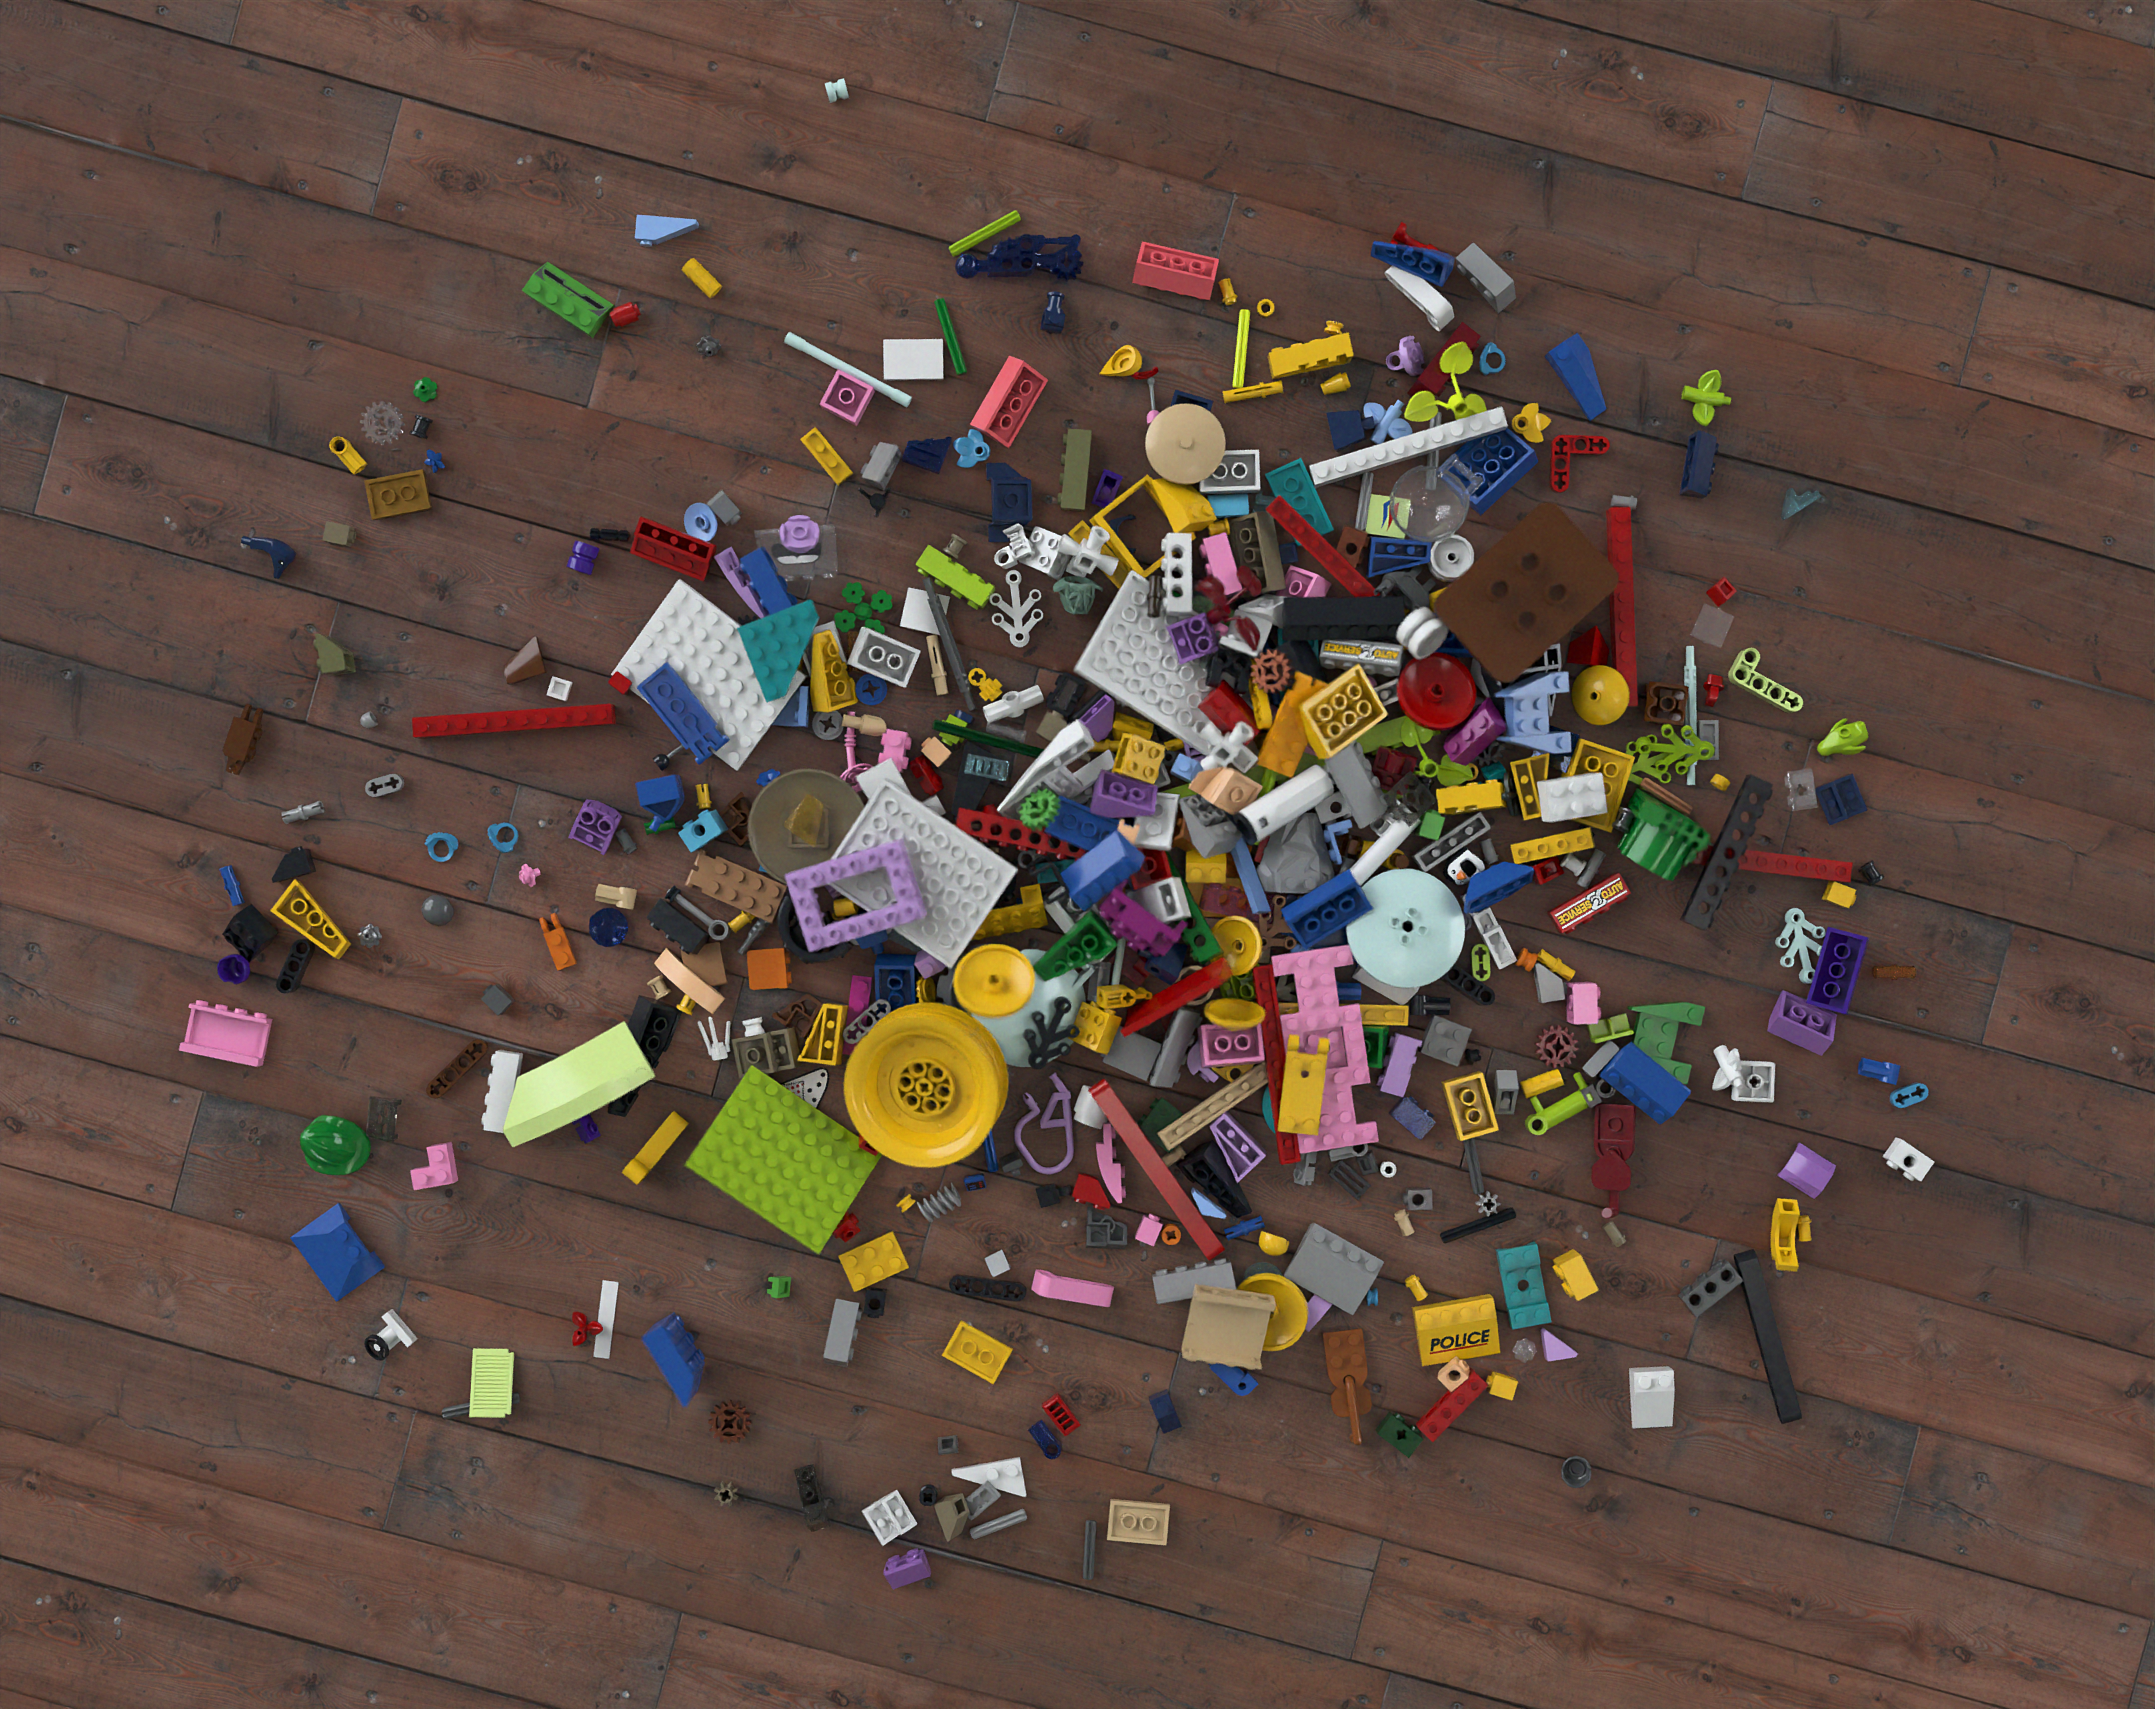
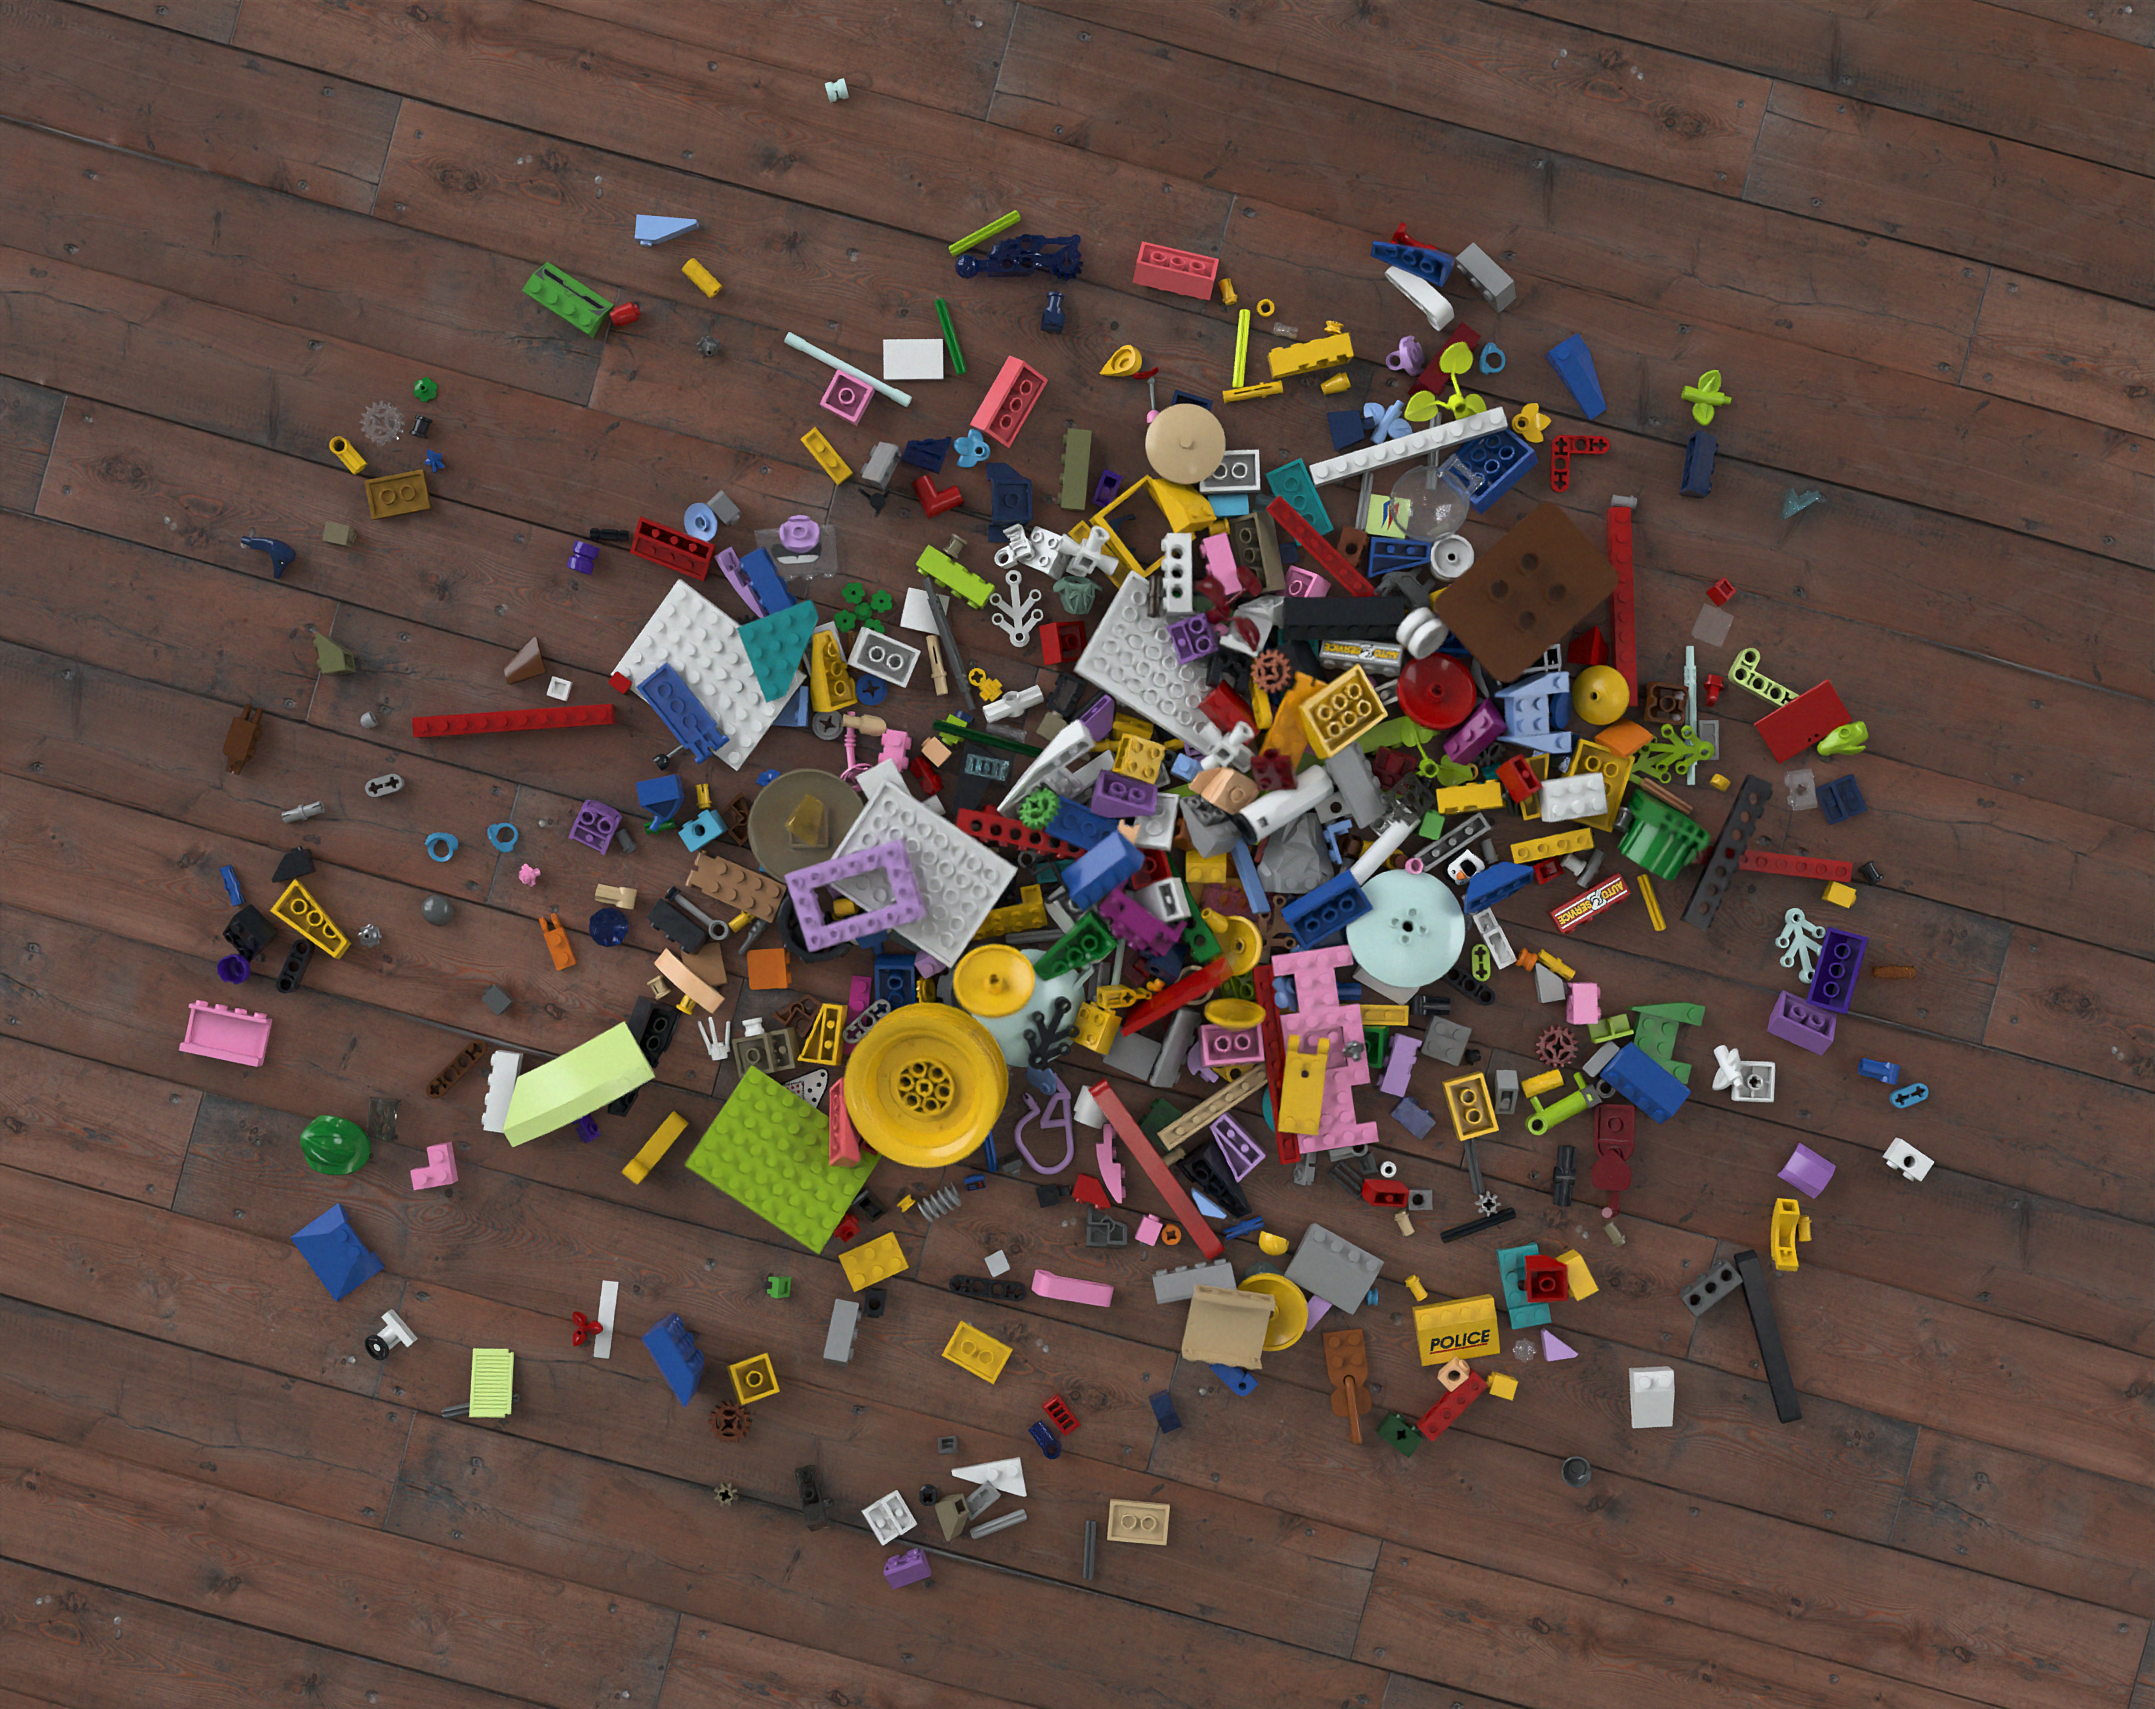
(753, 1378): none -> yellow brick
(842, 1131): none -> coral slope
(869, 1205): none -> black slope
(934, 502): none -> red brick
(1035, 936): none -> light grey axle
(1043, 1080): none -> medium blue plate
(1063, 642): none -> red slope
(1156, 986): none -> light orange arm
(1215, 921): none -> yellow cone
(1273, 771): none -> dark red plate
(1284, 330): none -> clear pin
(1285, 993): none -> medium blue plate
(1353, 1049): none -> flat silver plant
(1385, 1193): none -> red brick
(1415, 864): none -> bright pink hinge
(1518, 778): none -> red brick
(1545, 1279): none -> red slope
(1561, 709): none -> blue tile
(1564, 1175): none -> black piece
(1624, 738): none -> orange slope
(1651, 902): none -> yellow axle
(1800, 720): none -> red container

